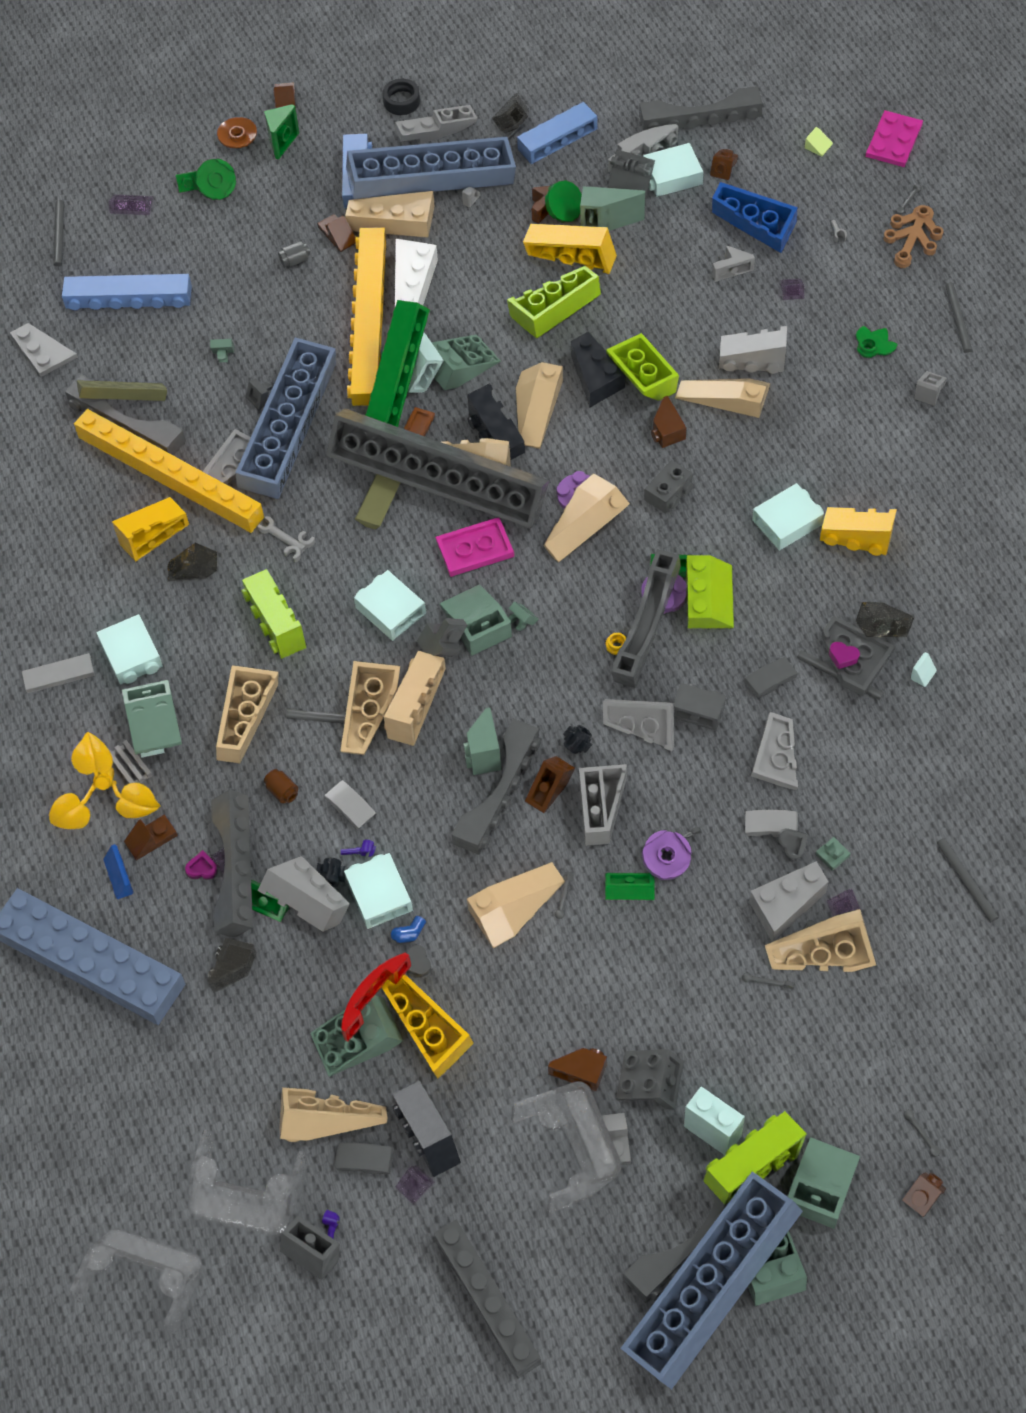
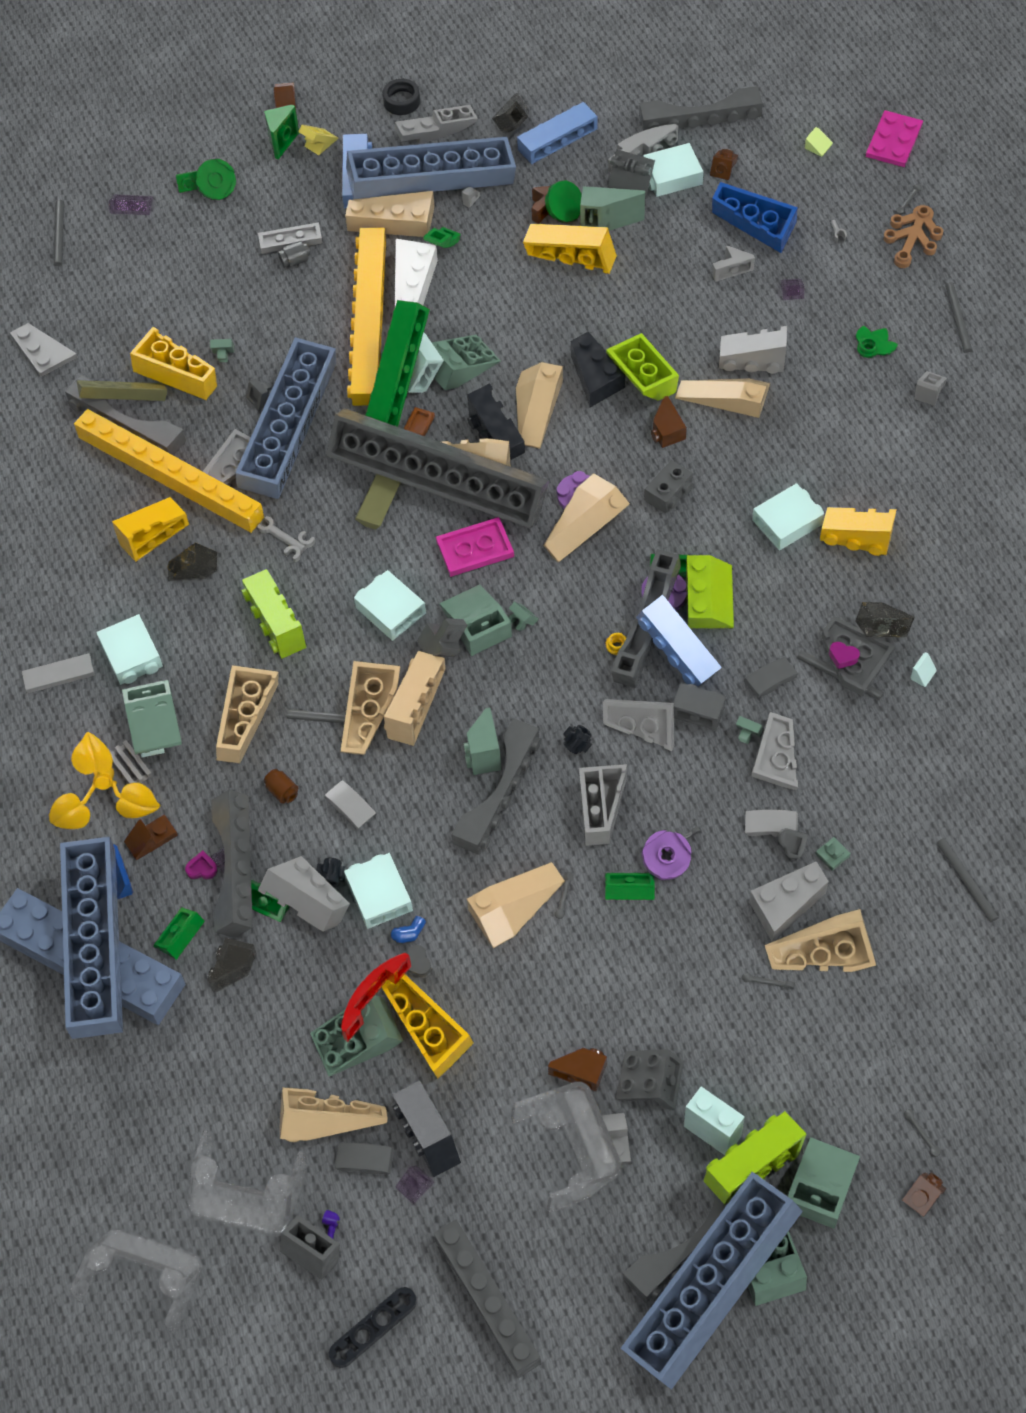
(90, 938): none -> sand blue brick
(127, 291): medium blue brick -> none
(172, 365): none -> yellow wedge
(179, 932): none -> green slope
(237, 132): dark orange dish -> none
(277, 239): none -> light grey plate
(317, 138): none -> light yellow slope
(338, 231): slope -> none
(367, 846): dark purple hand -> none
(369, 1323): none -> black beam
(443, 237): none -> green slope
(549, 783): reddish brown slope -> none
(555, 301): lime wedge -> none
(677, 642): none -> brick
(747, 729): none -> sand green tile
(843, 903): clear purple slope -> none

